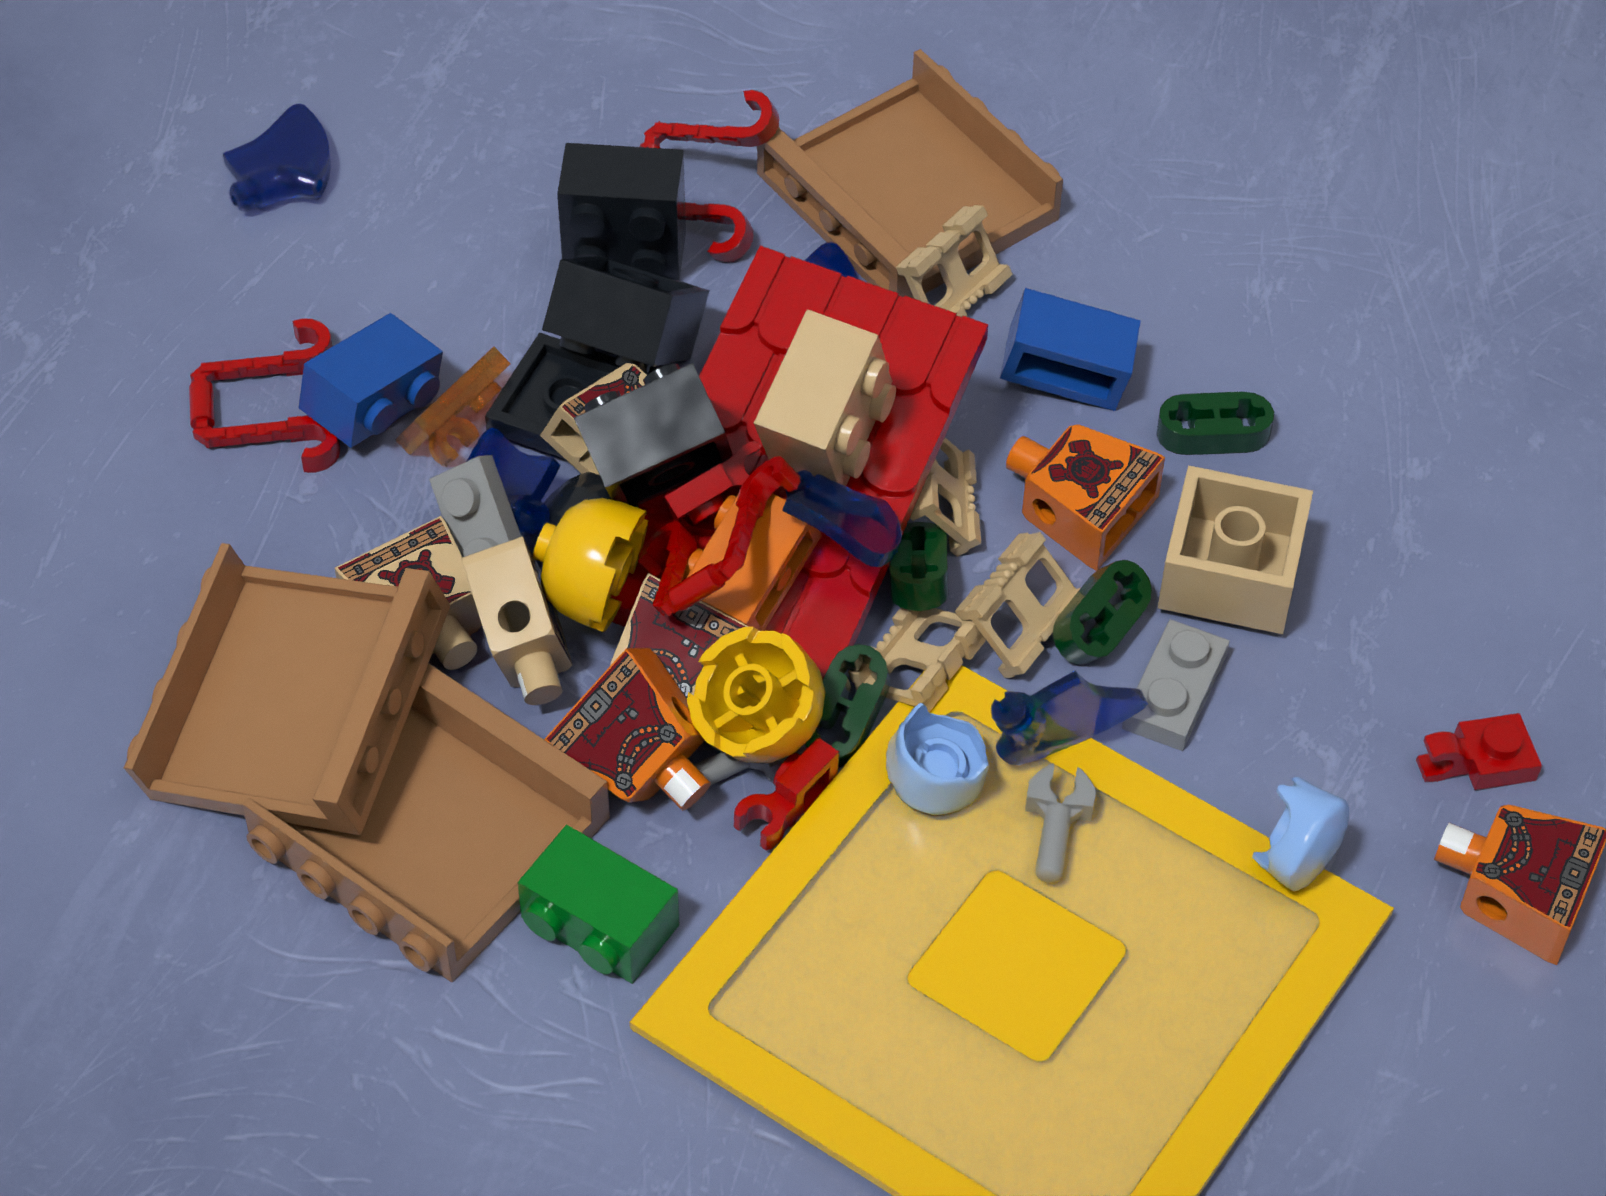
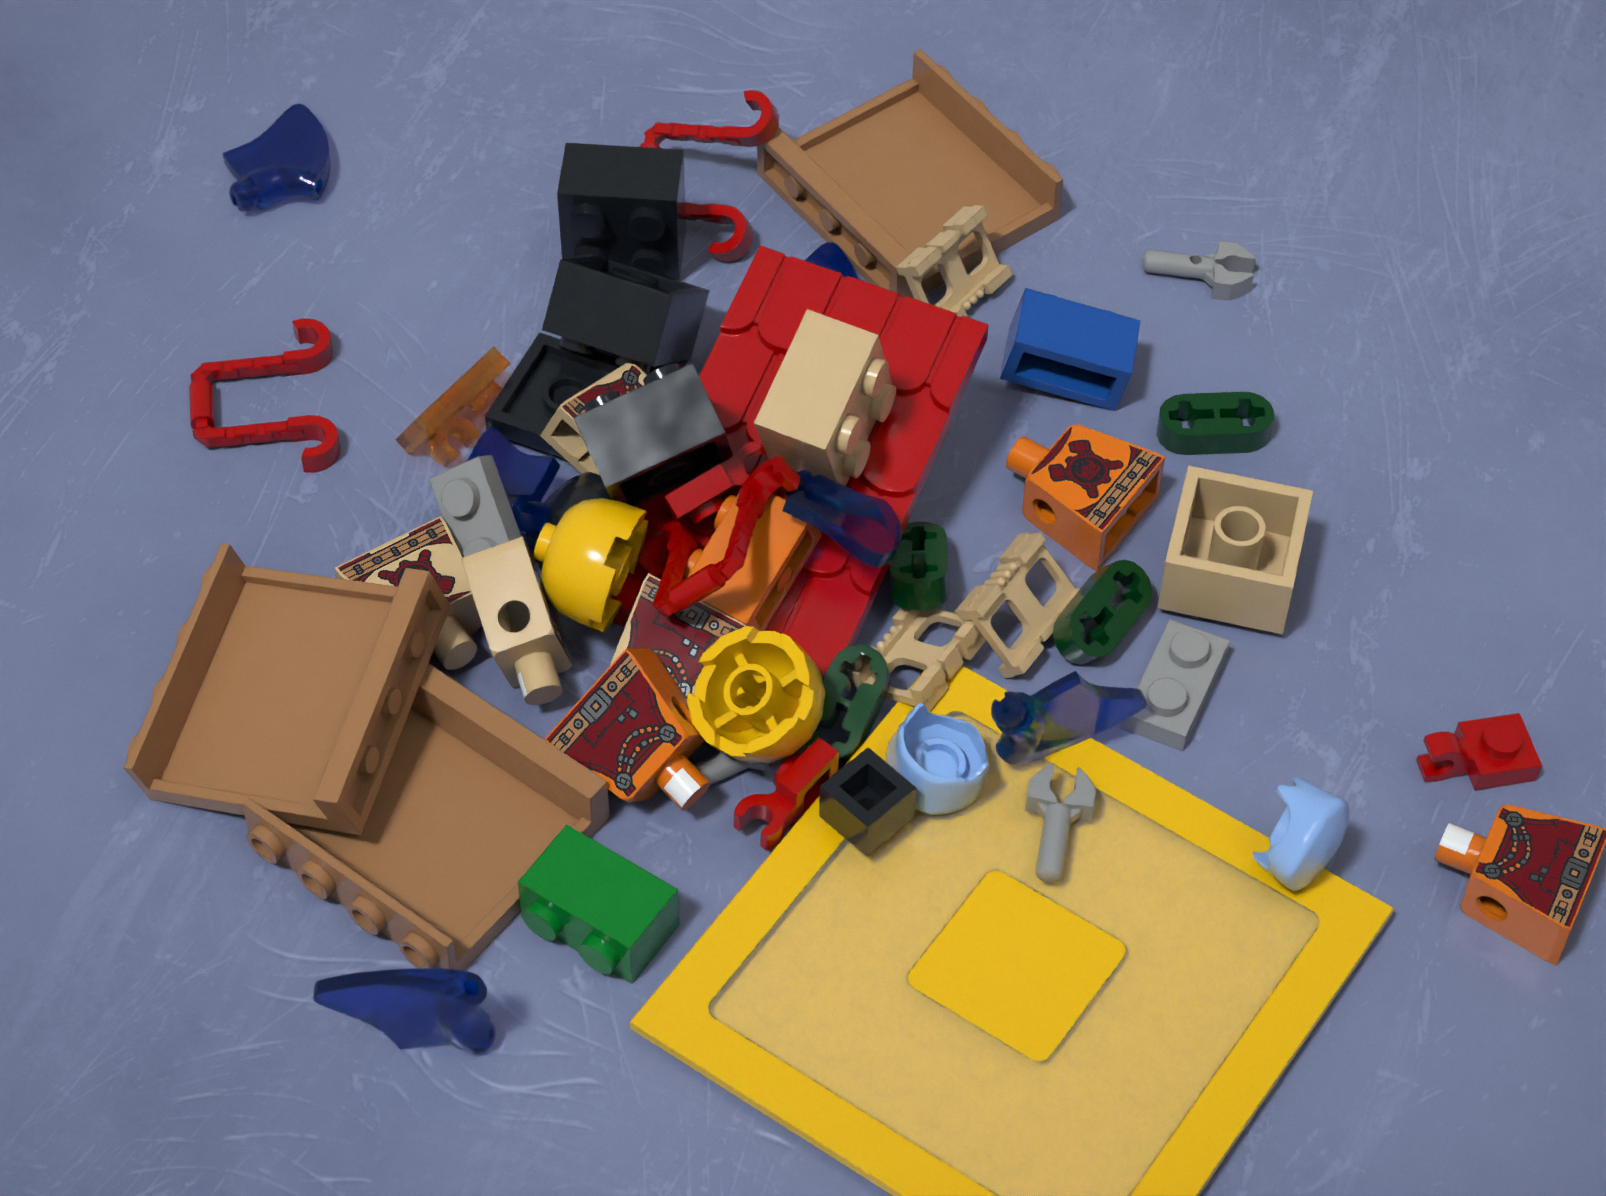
(370, 380): blue brick -> none
(414, 1005): none -> clear blue arm
(867, 801): none -> black plate
(955, 486): tan piece -> none
(1213, 269): none -> light grey bar

